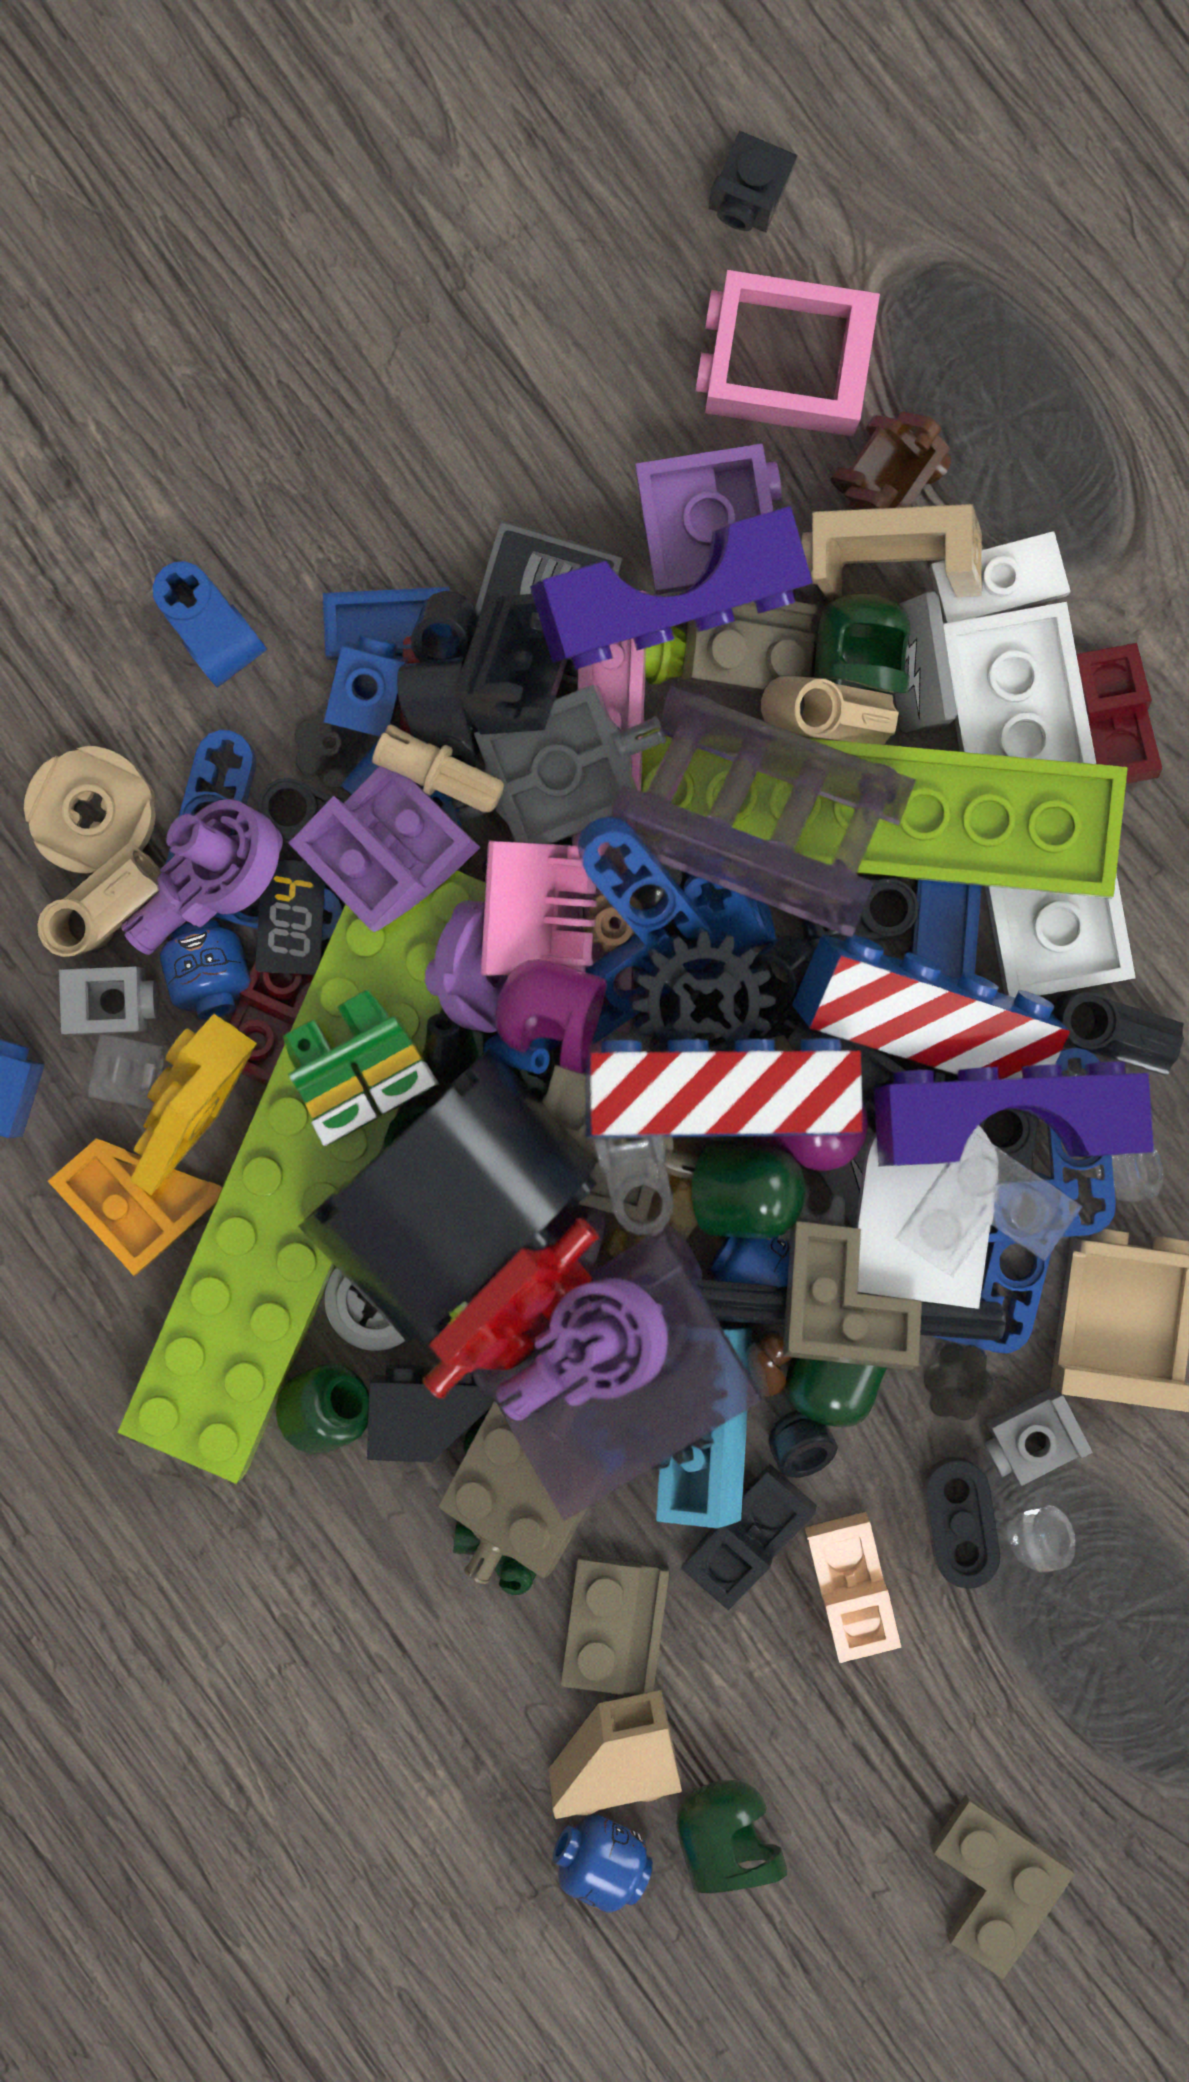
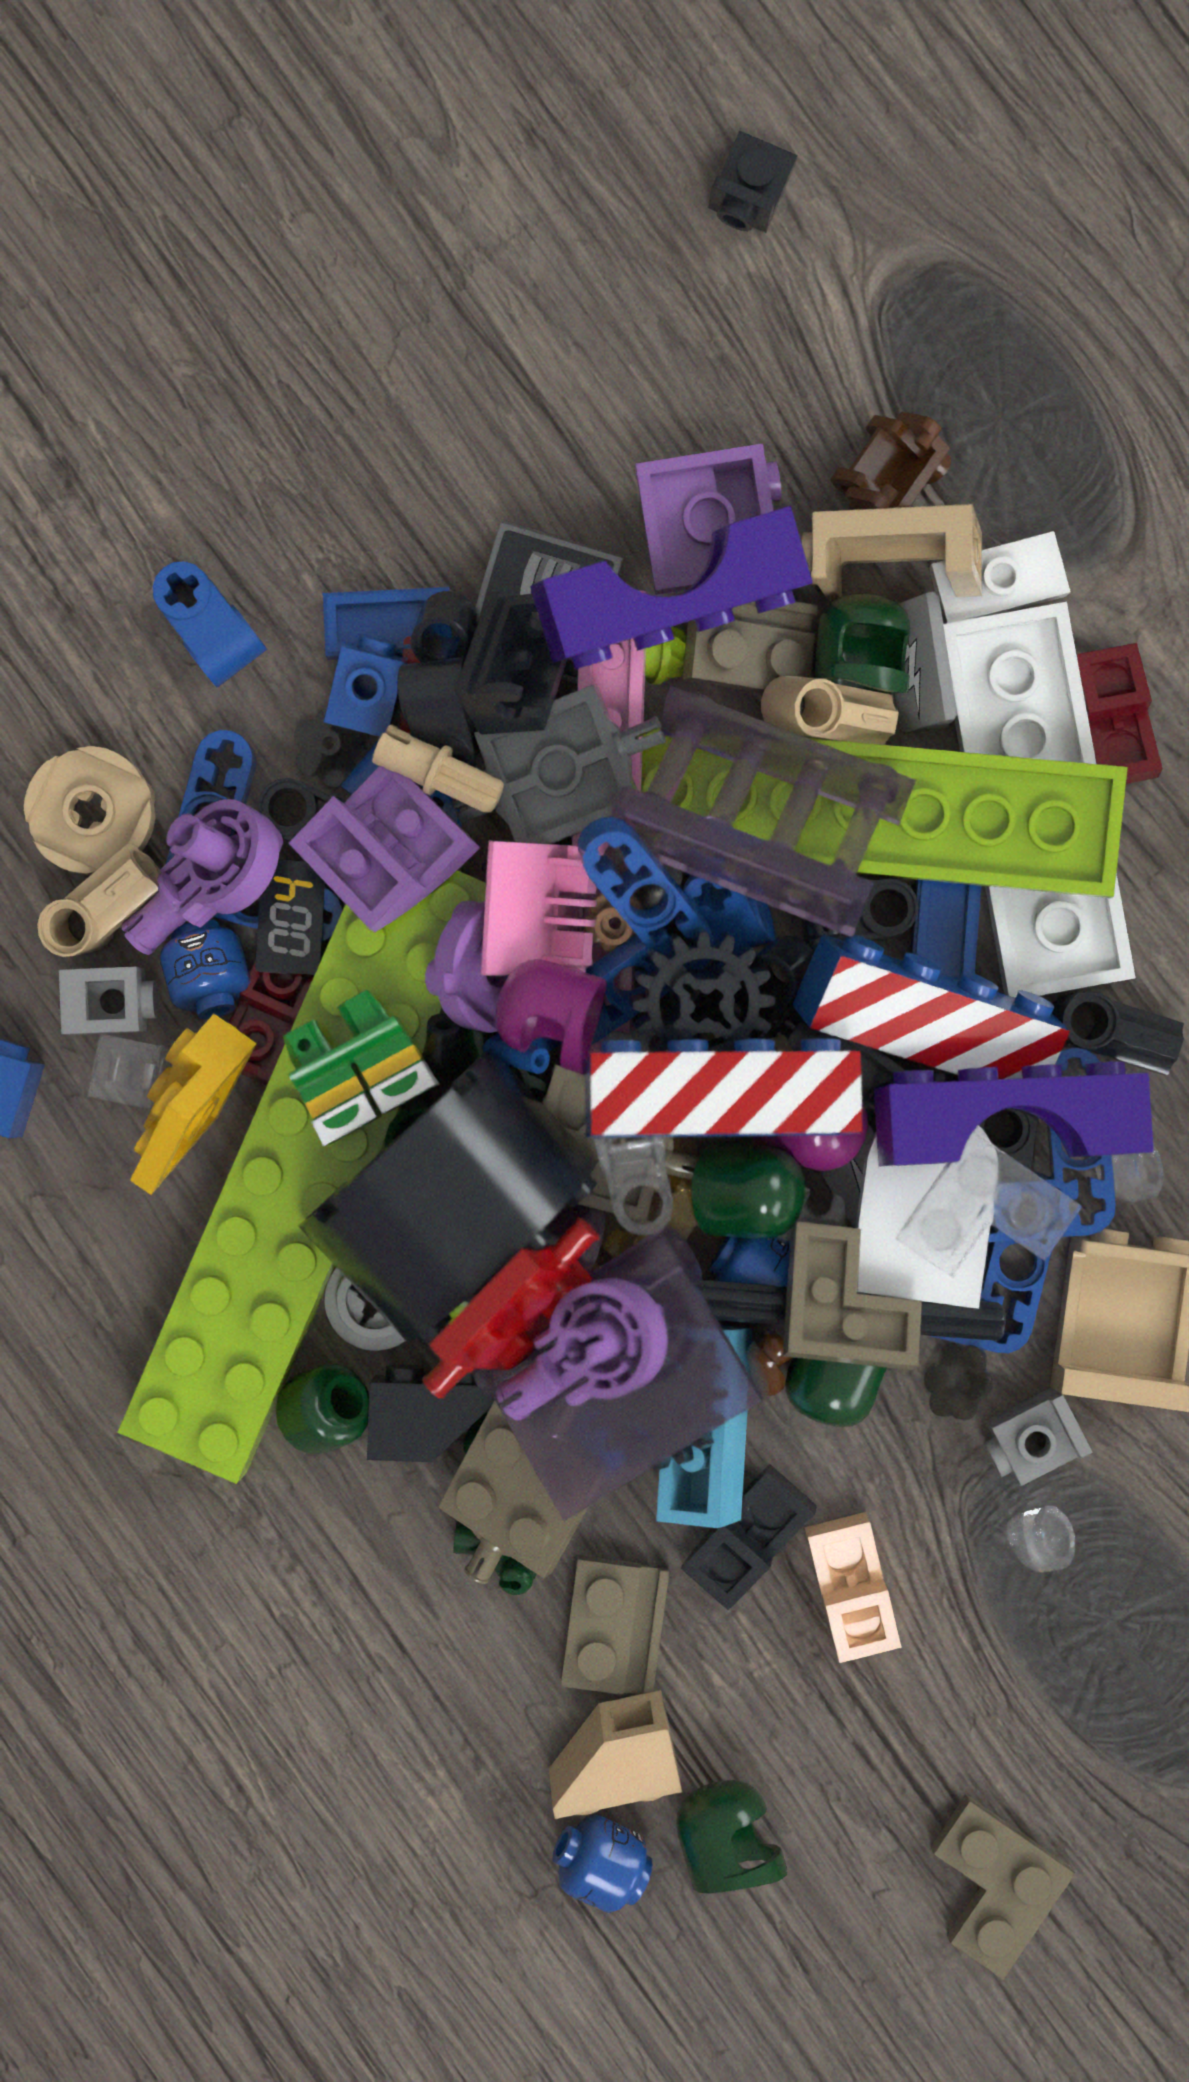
(124, 1215): light orange wing -> none
(783, 408): bright pink window -> none
(801, 1445): black tile -> none
(962, 1520): black plate -> none

